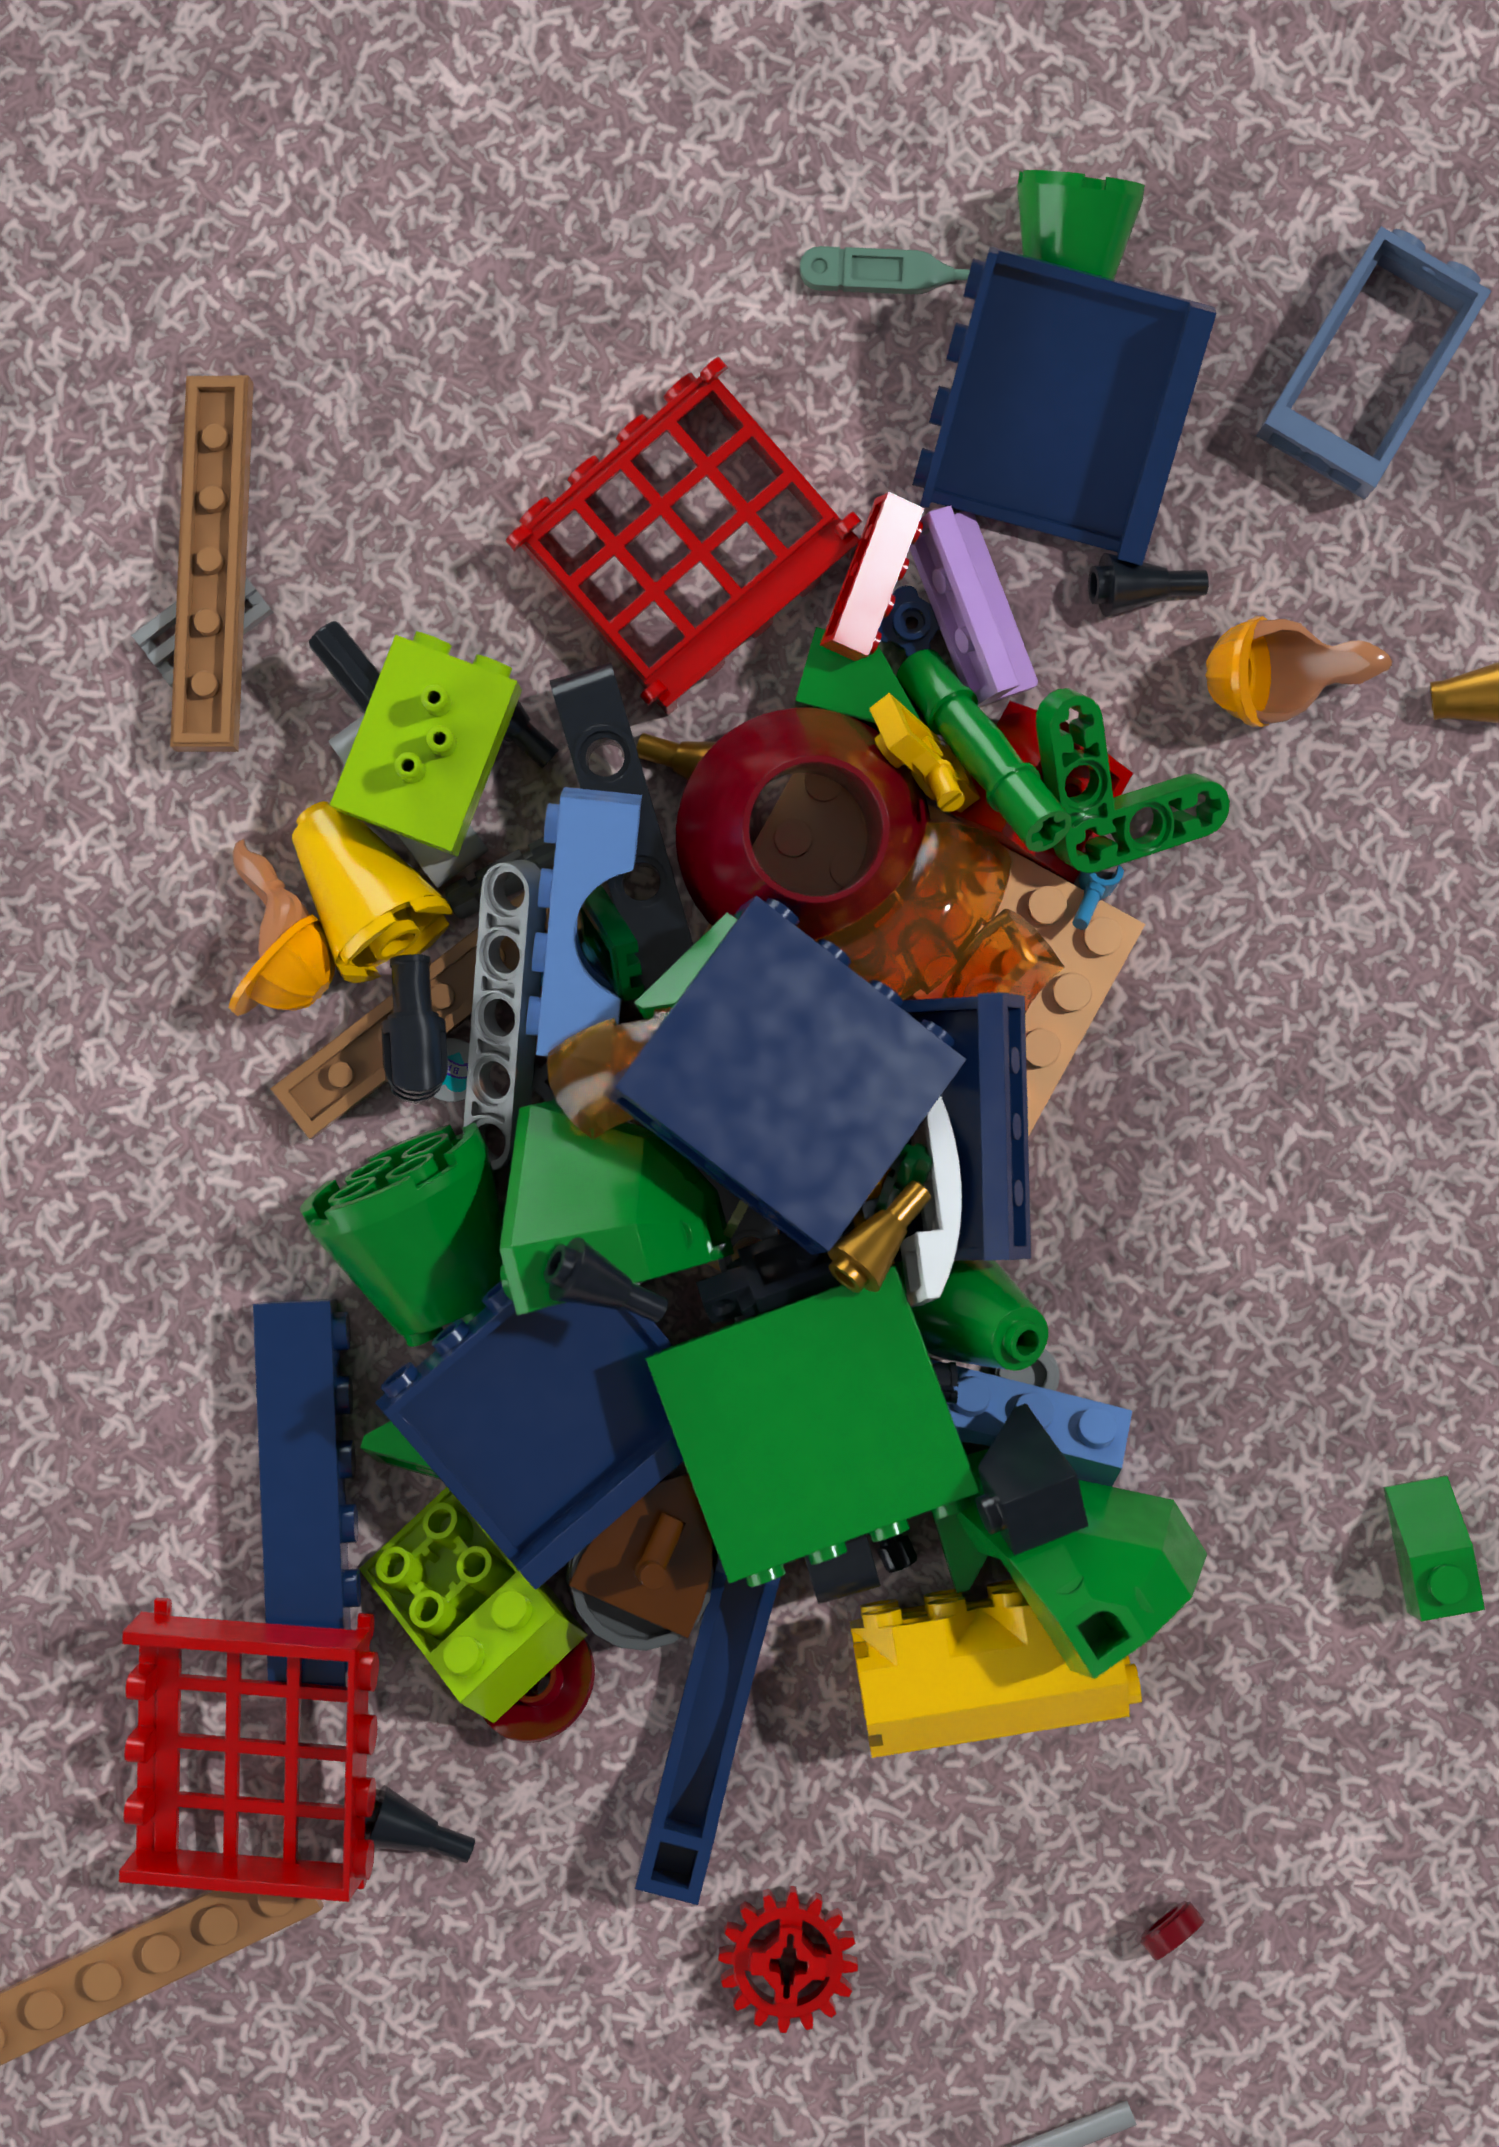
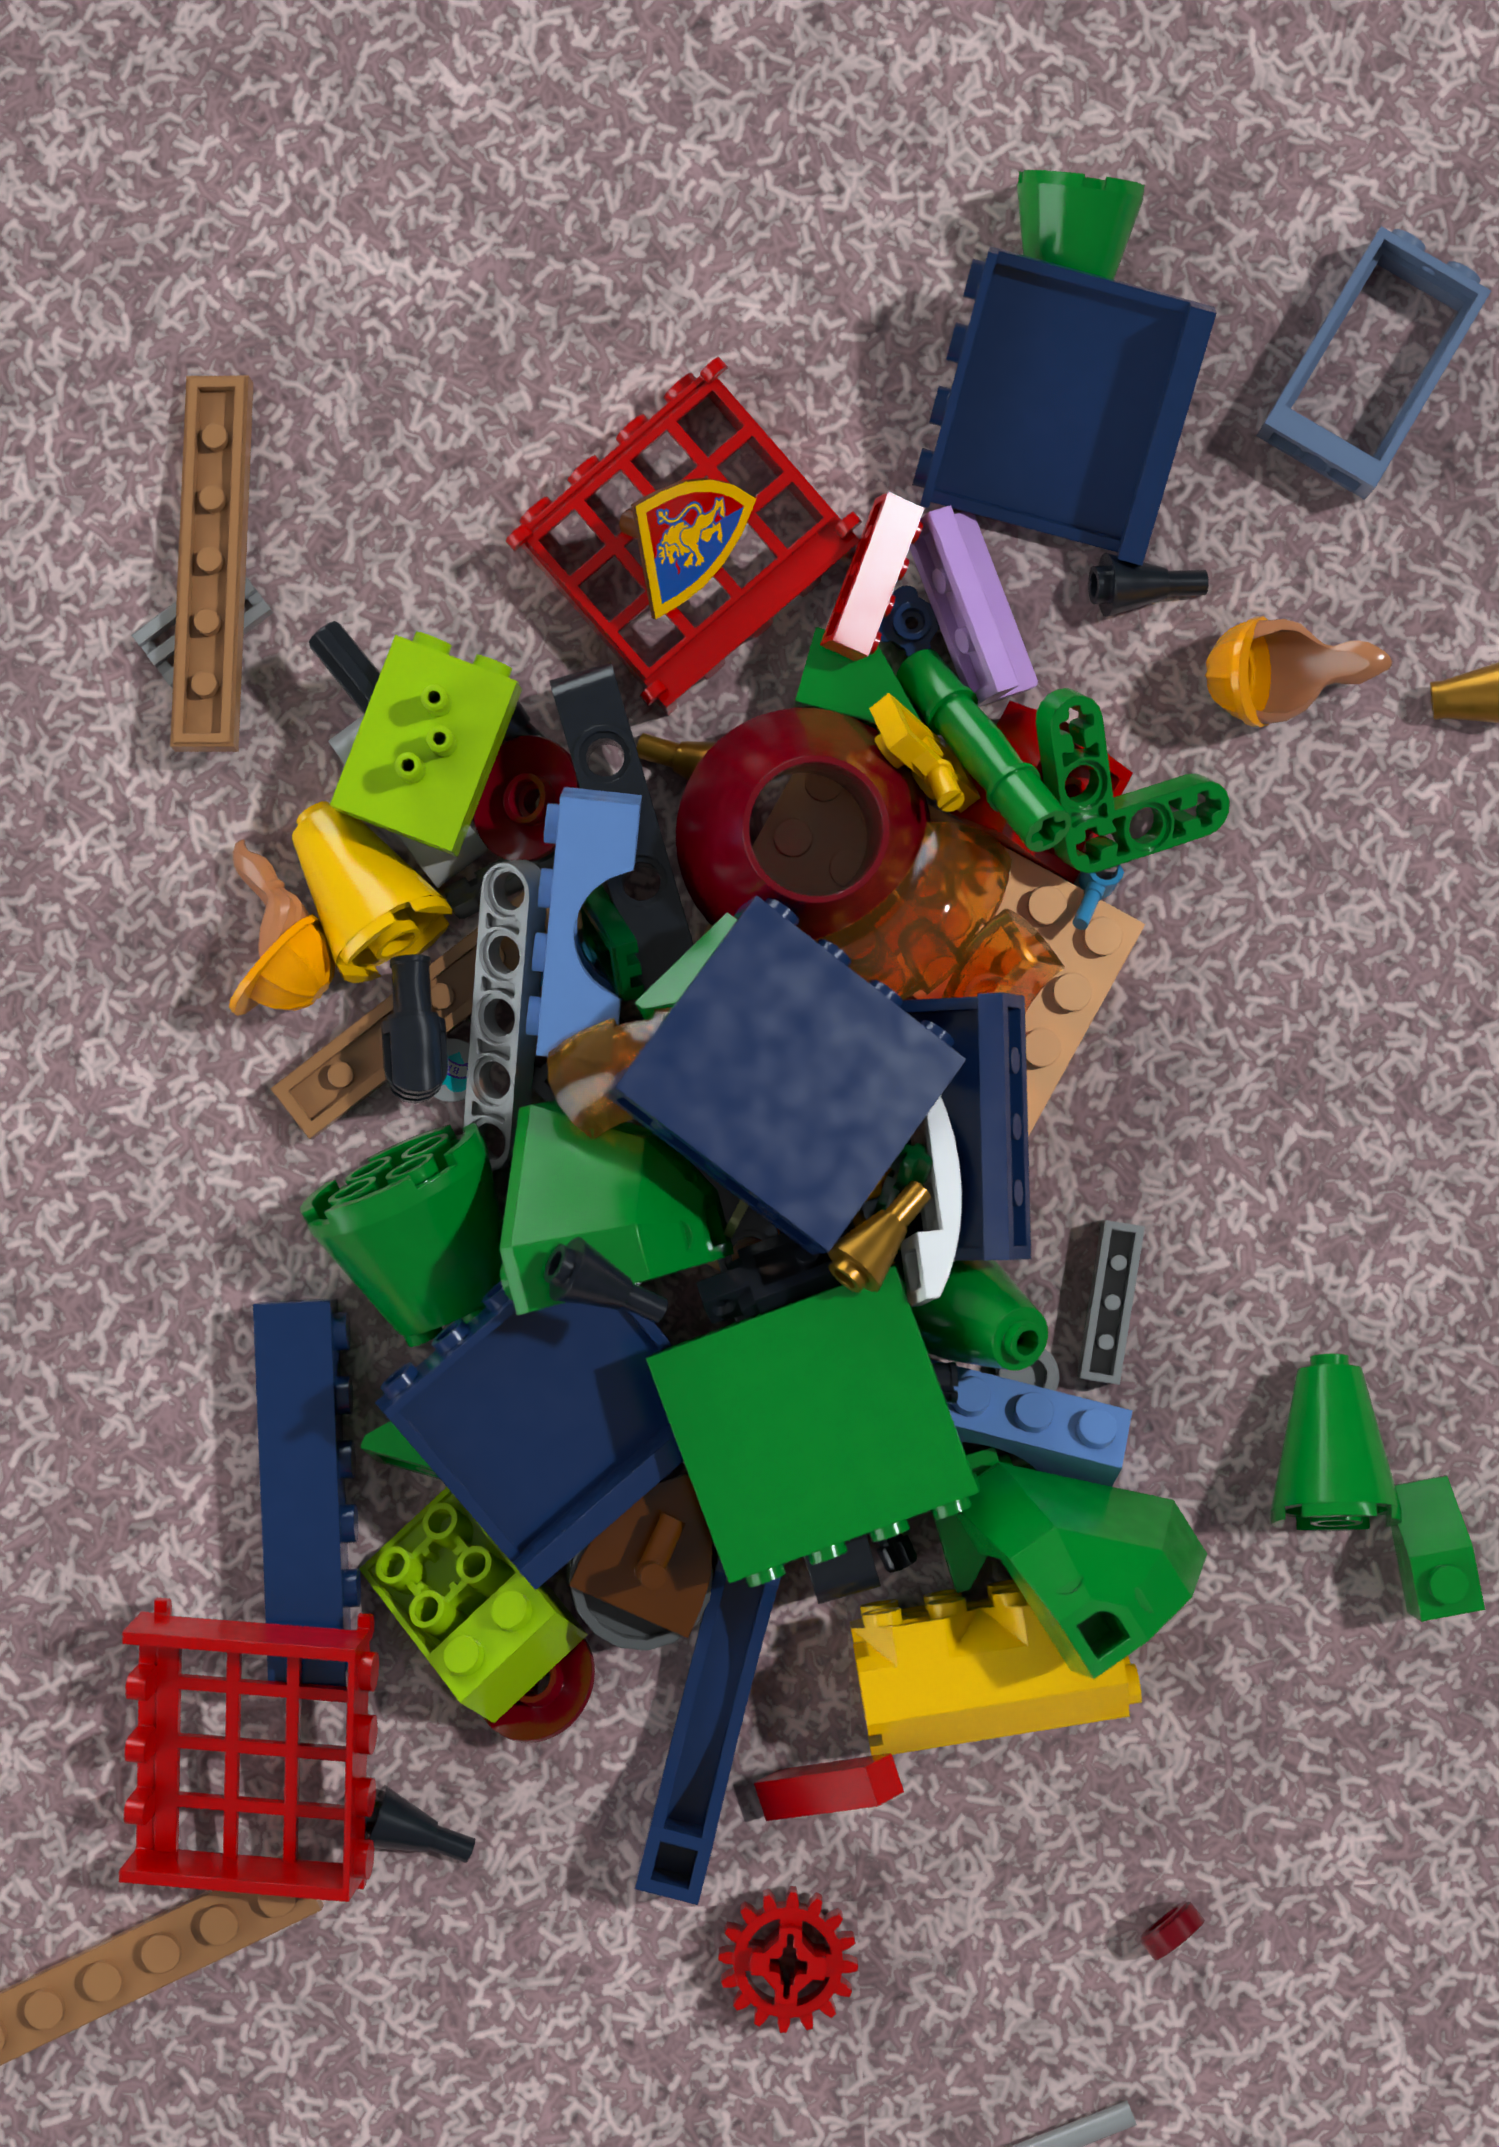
(507, 811): none -> dark red dish
(685, 536): none -> shield
(829, 1787): none -> red piece
(875, 270): sand green piece -> none
(1028, 1486): black slope -> none
(1110, 1302): none -> light grey piece
(1333, 1453): none -> green cone

